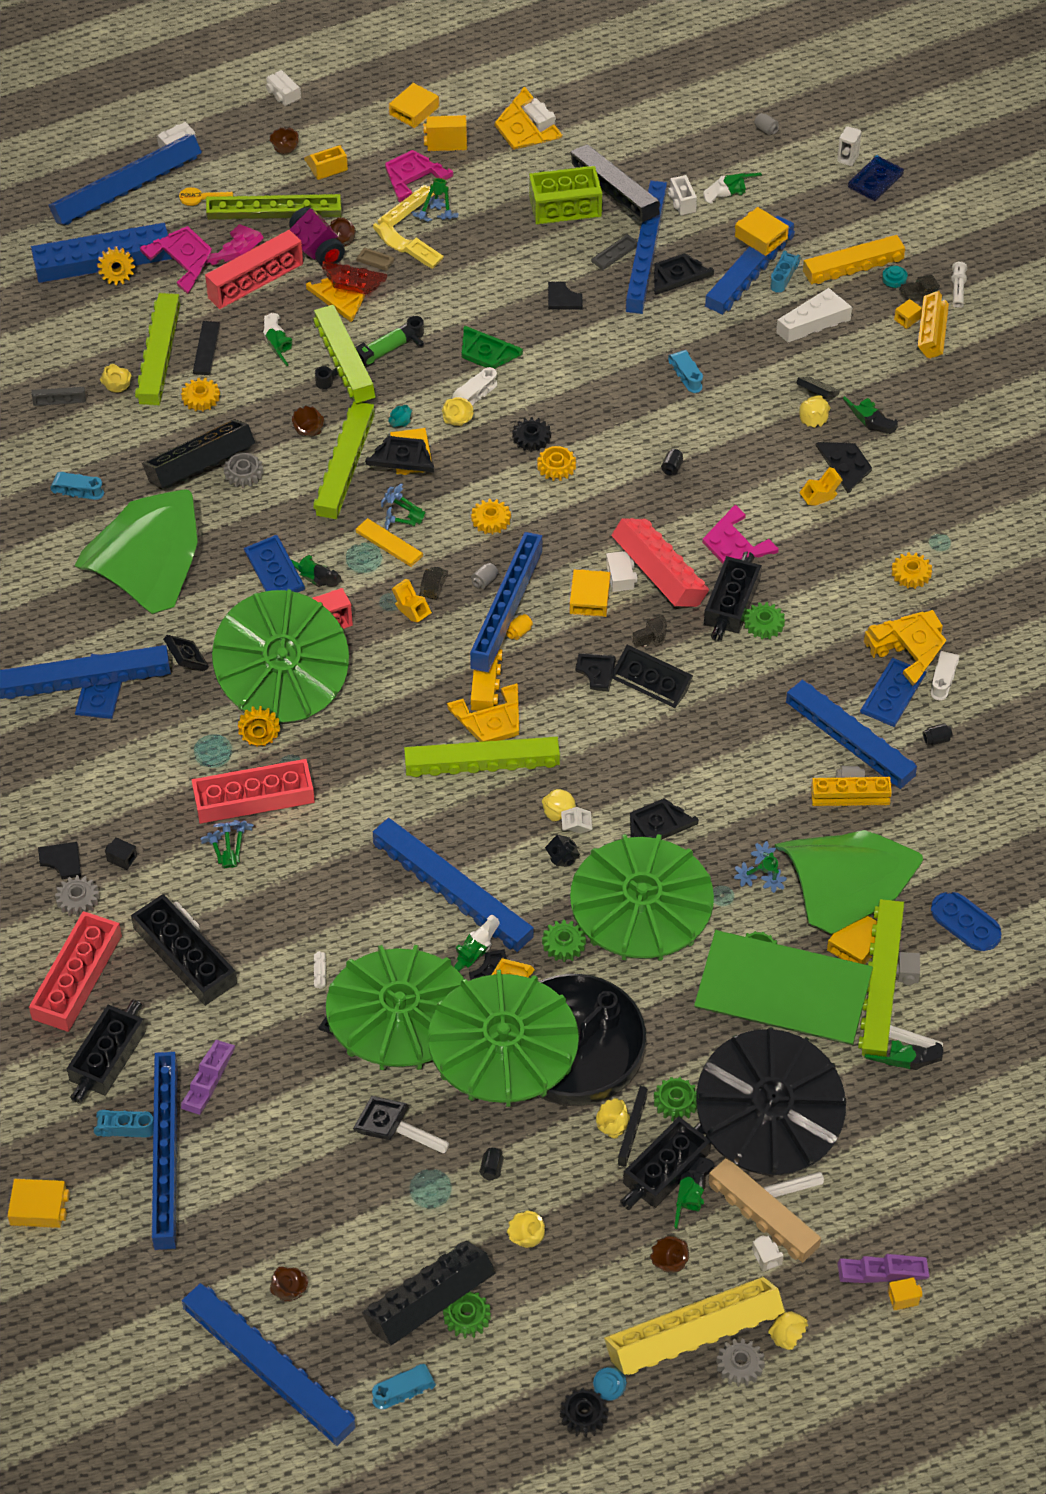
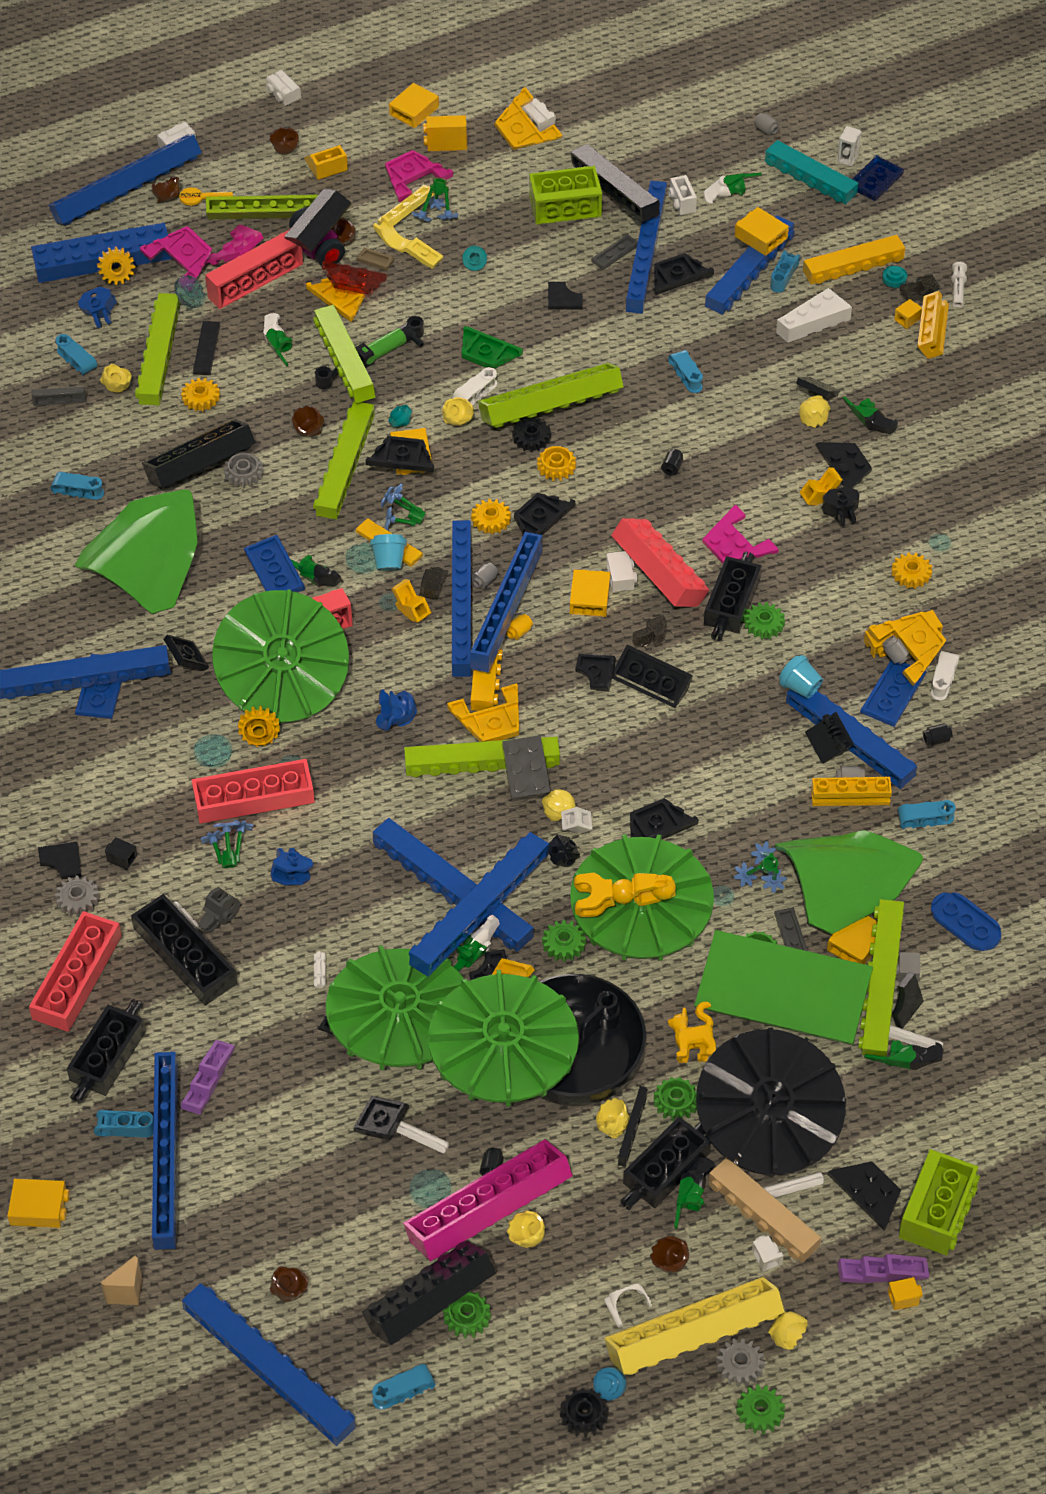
(75, 354): none -> dark azure piece
(98, 306): none -> blue hinge
(123, 1284): none -> tan slope
(167, 190): none -> reddish brown hair
(189, 291): none -> clear light blue tile
(218, 909): none -> dark grey hinge
(290, 866): none -> blue hinge
(318, 219): none -> black slope
(388, 551): none -> medium azure piece
(395, 709): none -> blue helmet
(461, 598): none -> blue brick
(474, 258): none -> teal plate
(478, 904): none -> blue brick
(487, 1199): none -> dark pink brick
(525, 768): none -> dark grey brick
(541, 513): none -> black wing
(550, 394): none -> lime brick
(612, 1299): none -> white helmet
(644, 890): none -> yellow piece
(693, 1037): none -> yellow animal
(760, 1398): none -> bright green gear
(790, 928): none -> dark grey tile
(800, 677): none -> medium azure piece
(811, 172): none -> teal brick
(829, 737): none -> black hinge
(841, 505): none -> black hinge
(868, 1189): none -> black wing
(895, 649): none -> light grey brick
(908, 1000): none -> black tile
(926, 814): none -> dark azure piece
(939, 1202): none -> lime brick

